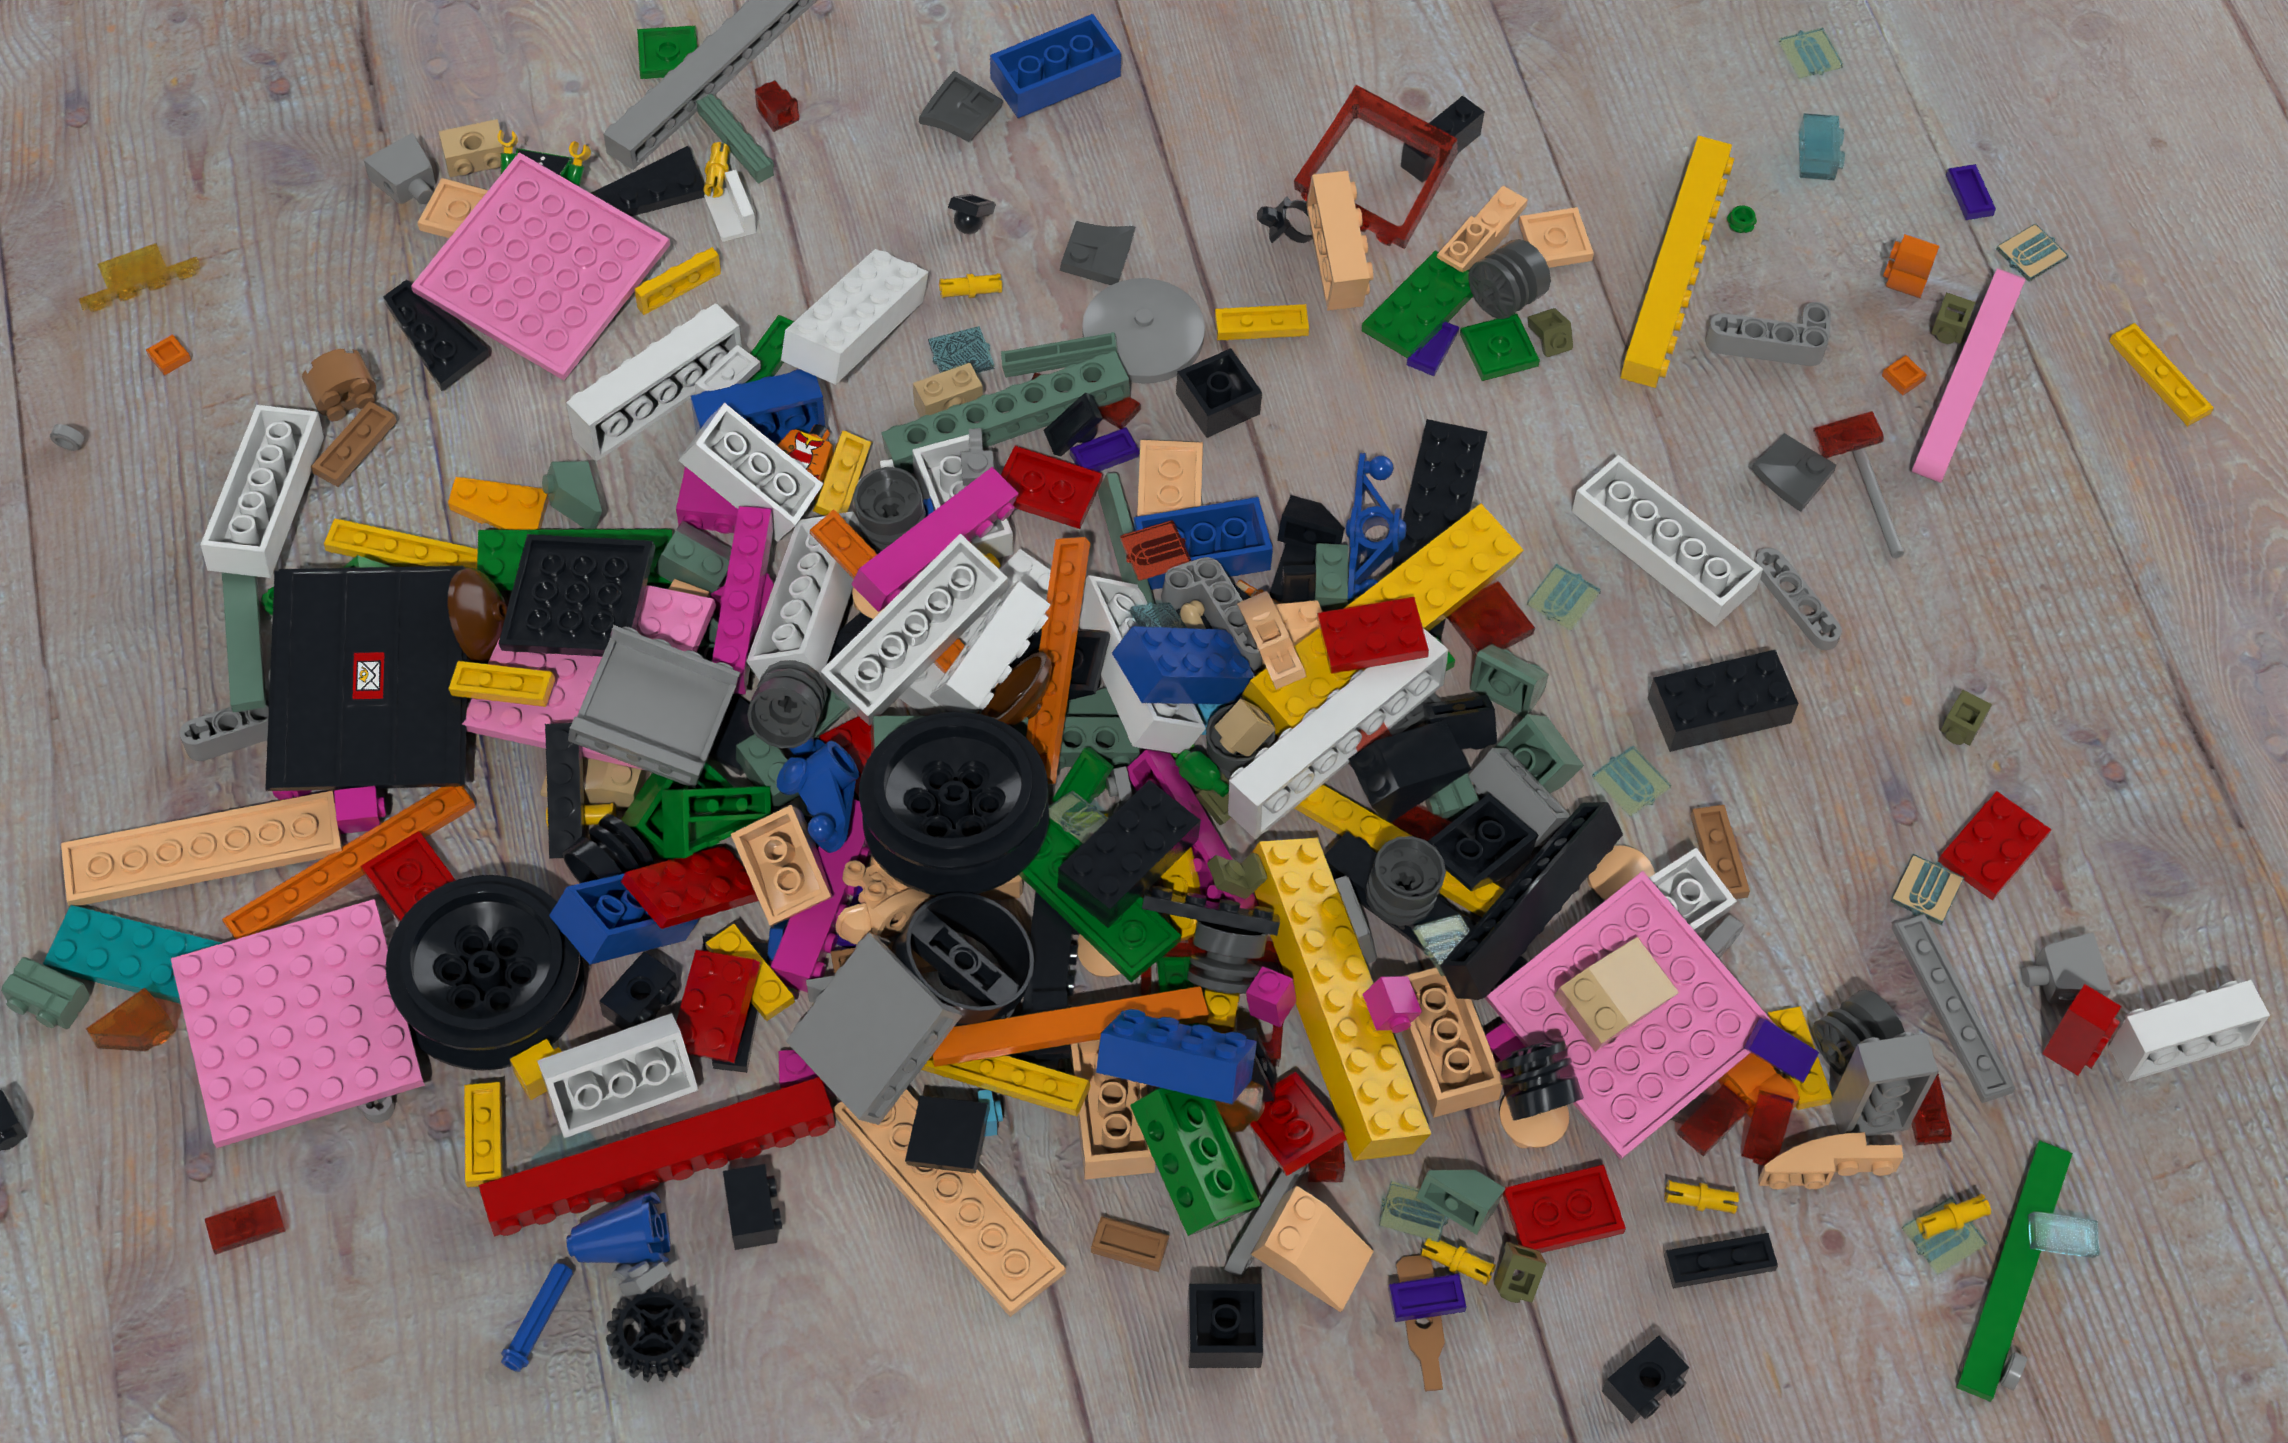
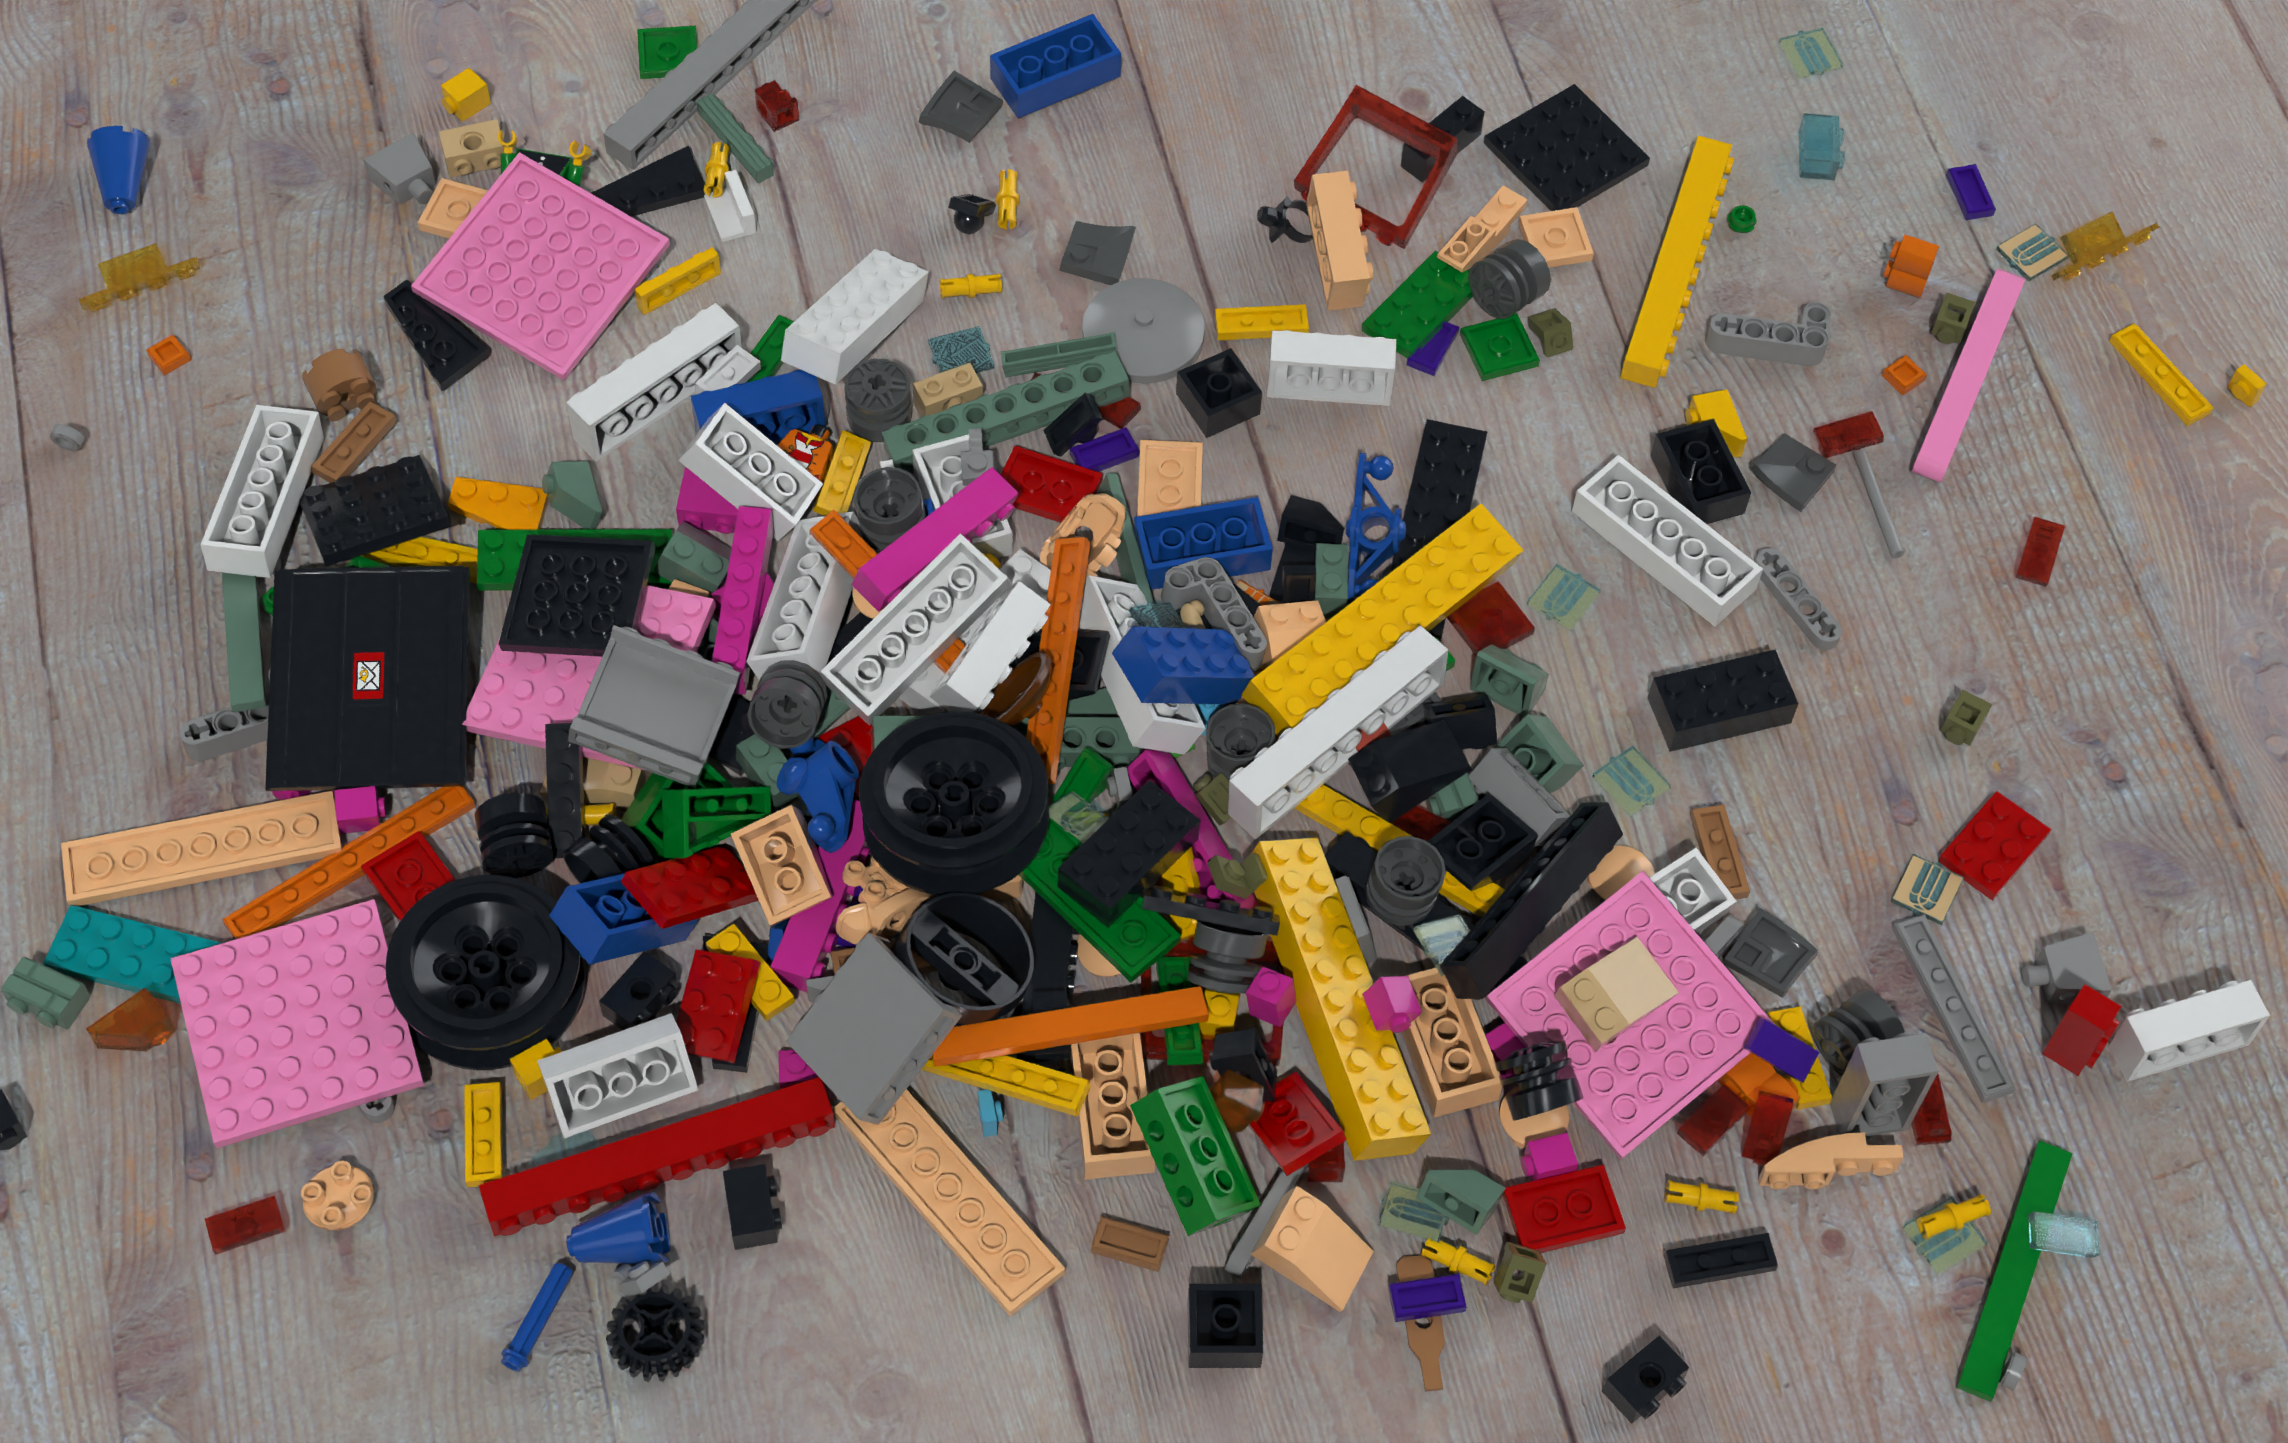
(118, 165): none -> blue cone
(337, 1196): none -> light nougat dish
(373, 510): none -> black plate
(465, 94): none -> yellow brick
(476, 613): reddish brown dish -> none
(501, 683): yellow plate -> none
(513, 835): none -> black wheel
(877, 398): none -> dark grey wheel
(947, 1134): black tile -> none
(1007, 199): none -> yellow pin
(1105, 519): none -> light nougat piece
(1155, 549): clear red piece -> none
(1176, 1056): blue brick -> none
(1201, 772): green plant -> none
(1244, 728): tan brick -> none
(1271, 639): light nougat slope -> none
(1331, 367): none -> white brick
(1372, 635): red plate -> none
(1548, 1157): none -> dark pink brick
(1566, 150): none -> black plate
(1701, 471): none -> black brick
(1719, 407): none -> yellow slope
(1770, 953): none -> dark grey plate
(2040, 551): none -> clear red plate
(2095, 240): none -> clear yellow bracket
(2246, 385): none -> yellow plate

